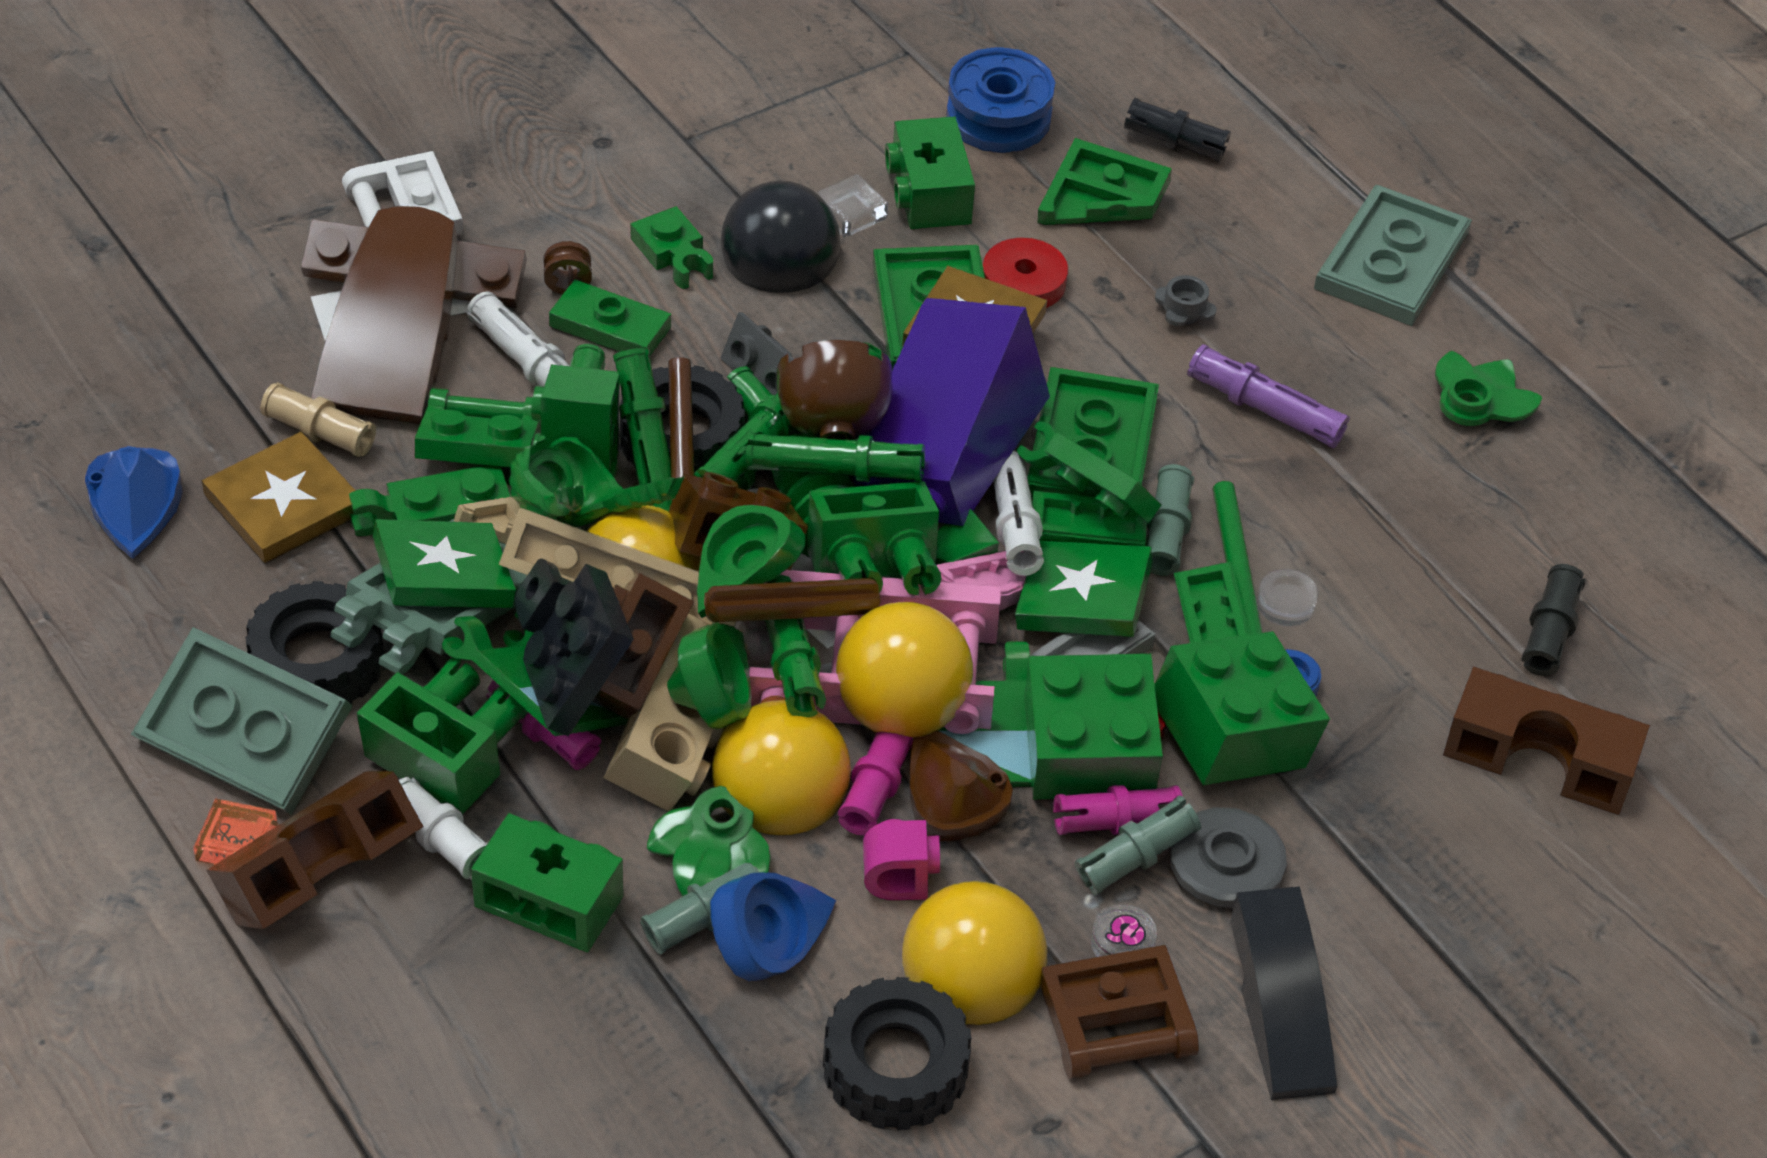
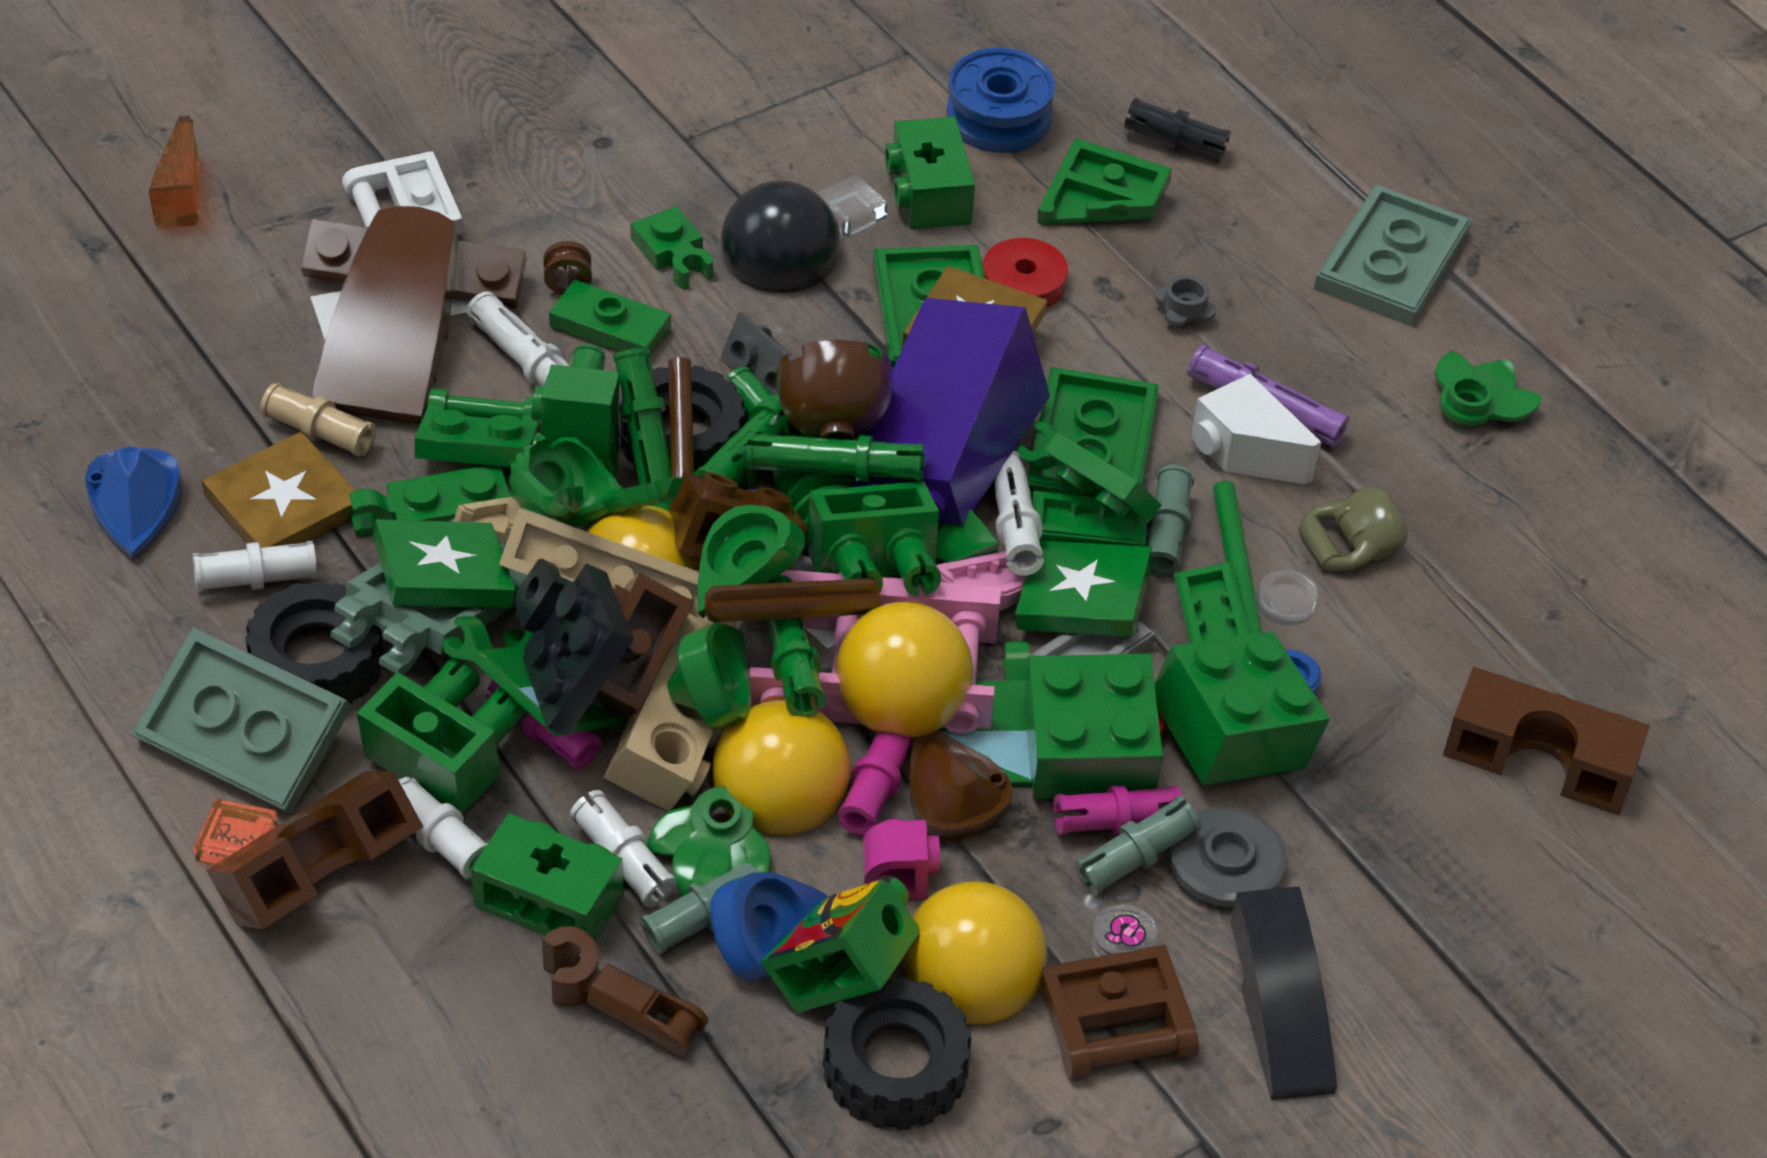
(176, 179): none -> clear orange slope
(254, 566): none -> white pin
(577, 979): none -> reddish brown piece
(611, 831): none -> white pin
(863, 928): none -> green torso
(1254, 434): none -> white slope
(1367, 521): none -> olive piece
(1553, 620): pearl dark grey pin -> none

